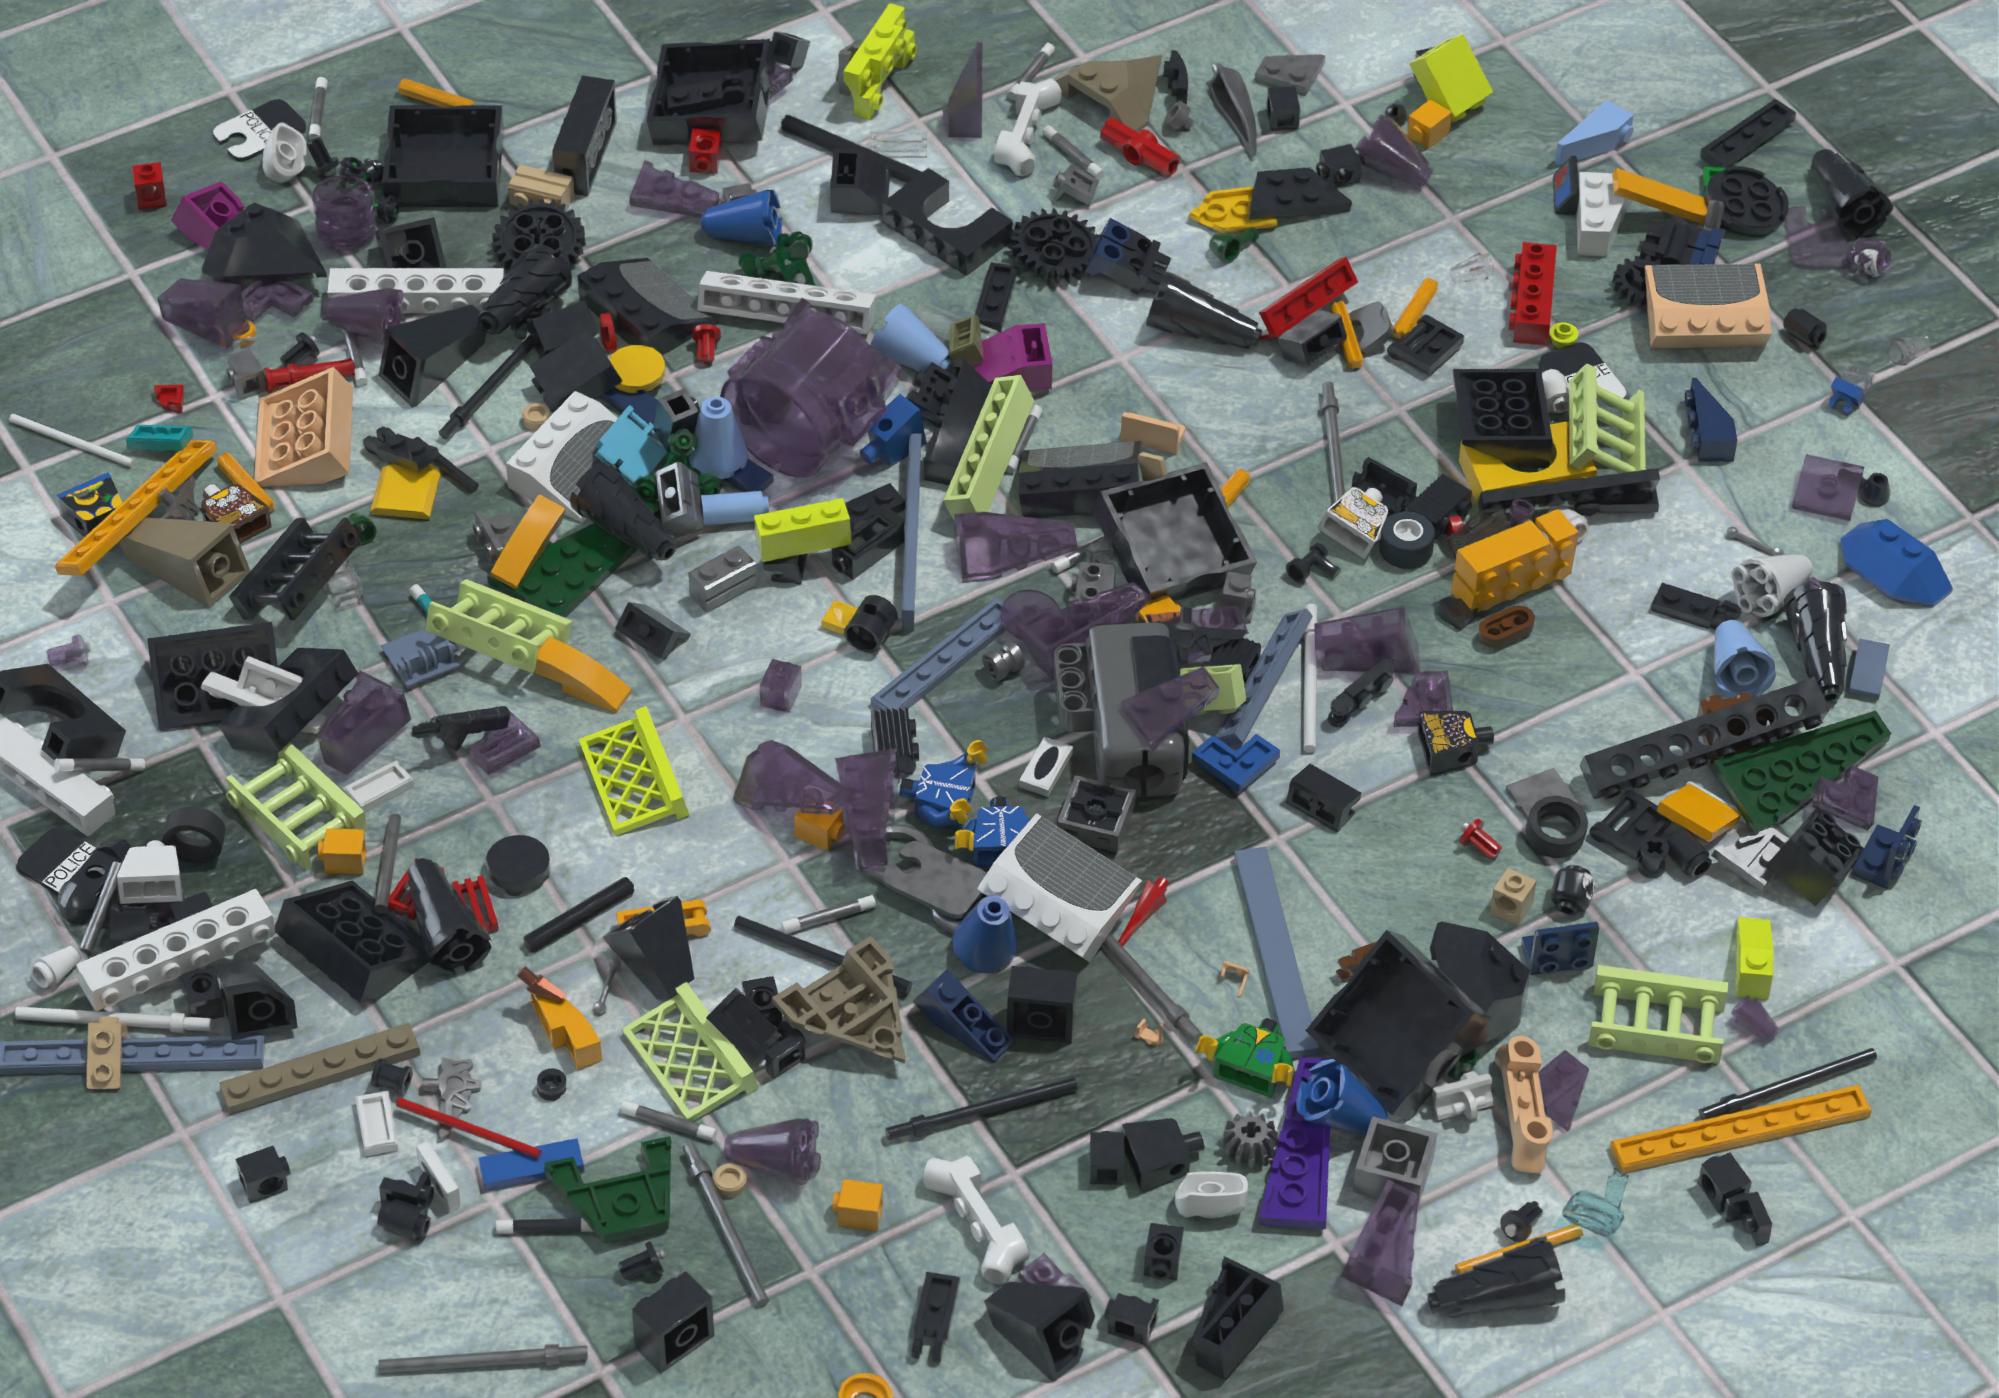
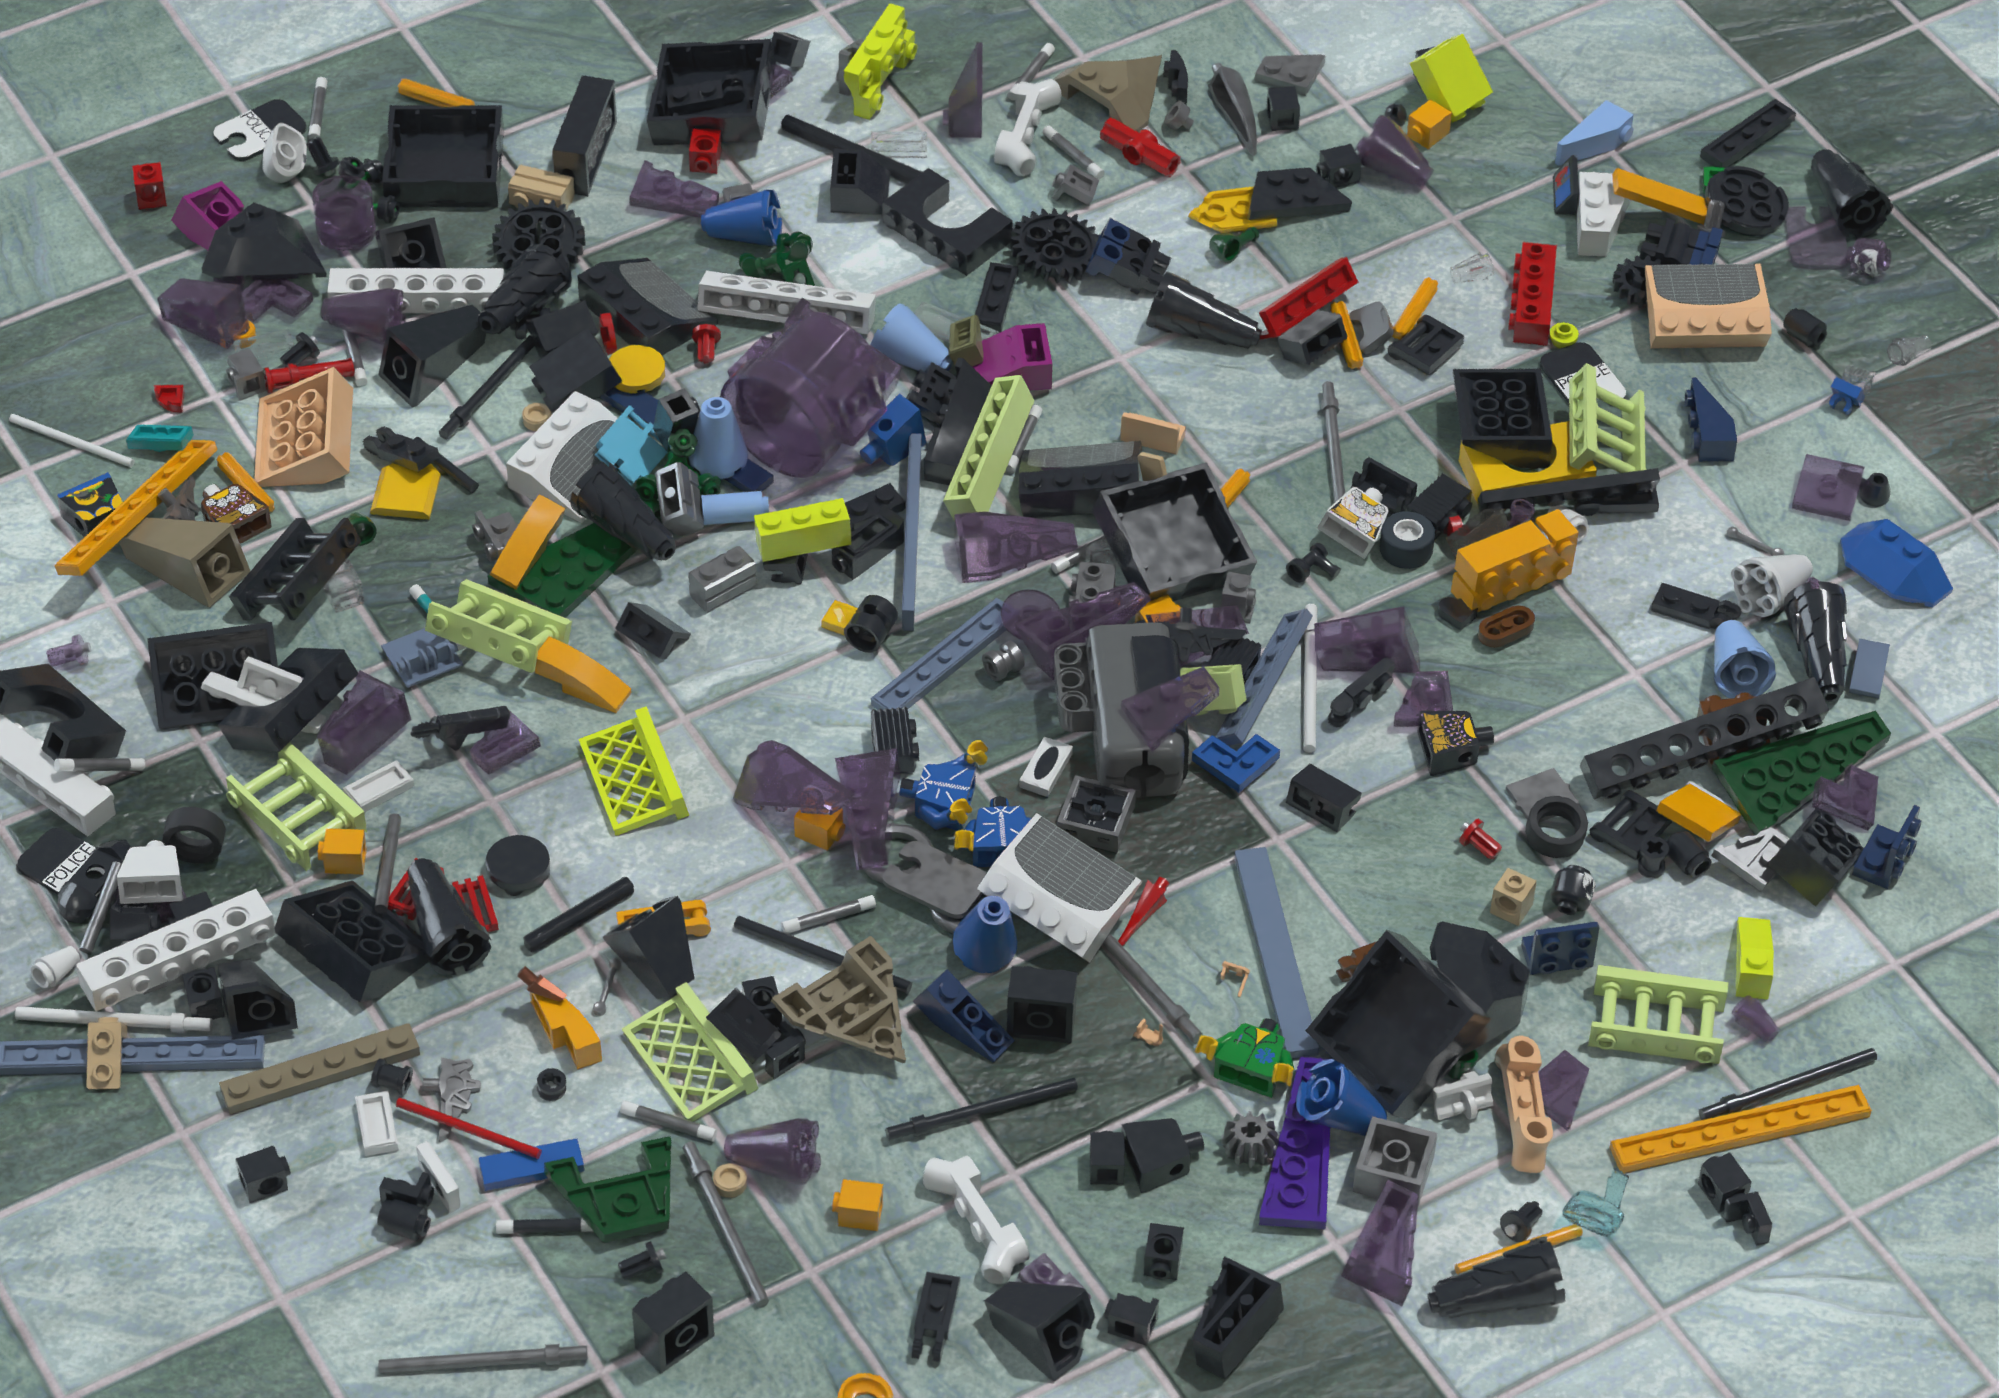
(780, 685): clear purple brick -> none
(1211, 1194): white piece -> none
(1556, 391): white brick -> none

